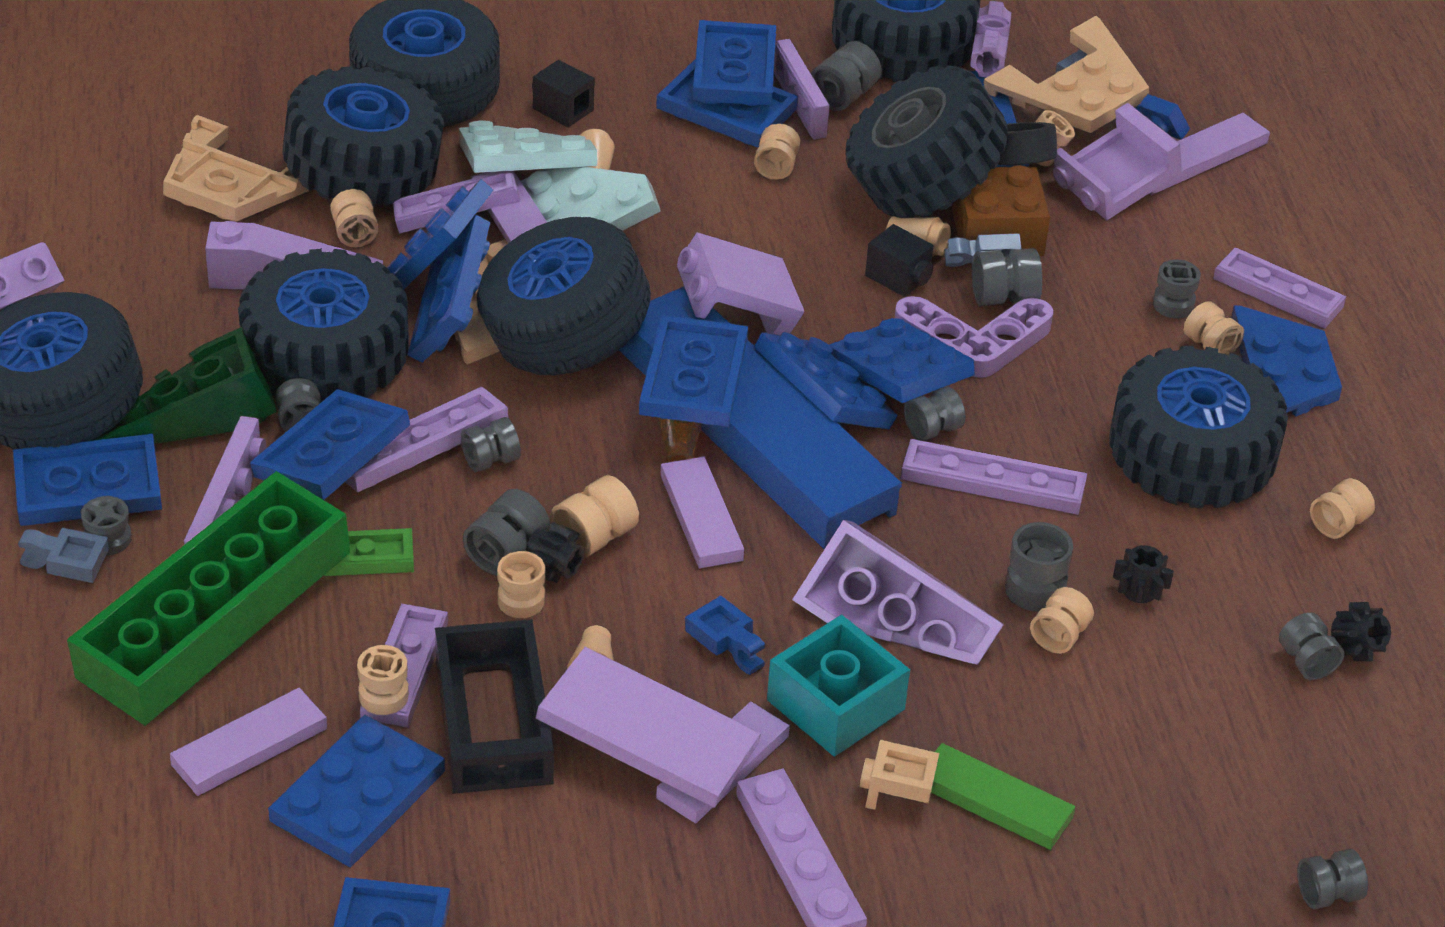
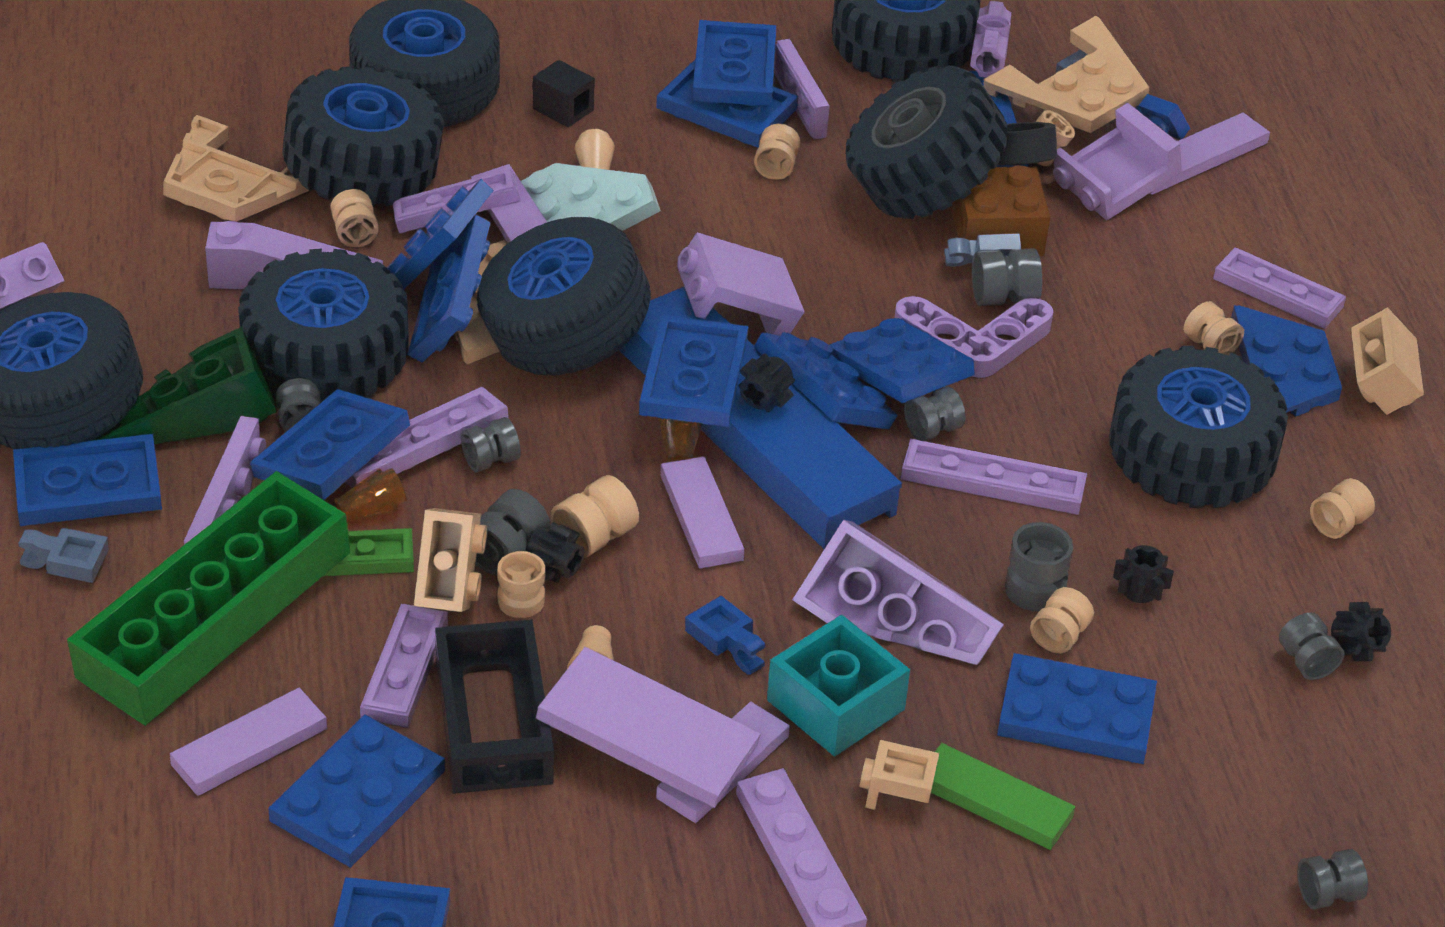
(108, 518): dark grey wheel -> none
(373, 496): none -> clear orange cone
(383, 679): light nougat wheel -> none
(448, 560): none -> light nougat brick
(512, 149): light aqua plate -> none
(766, 383): none -> black gear
(847, 74): dark grey wheel -> none
(899, 260): black brick -> none
(928, 228): light nougat cone -> none
(1077, 708): none -> blue plate
(1176, 288): dark grey wheel -> none
(1386, 361): none -> light nougat brick

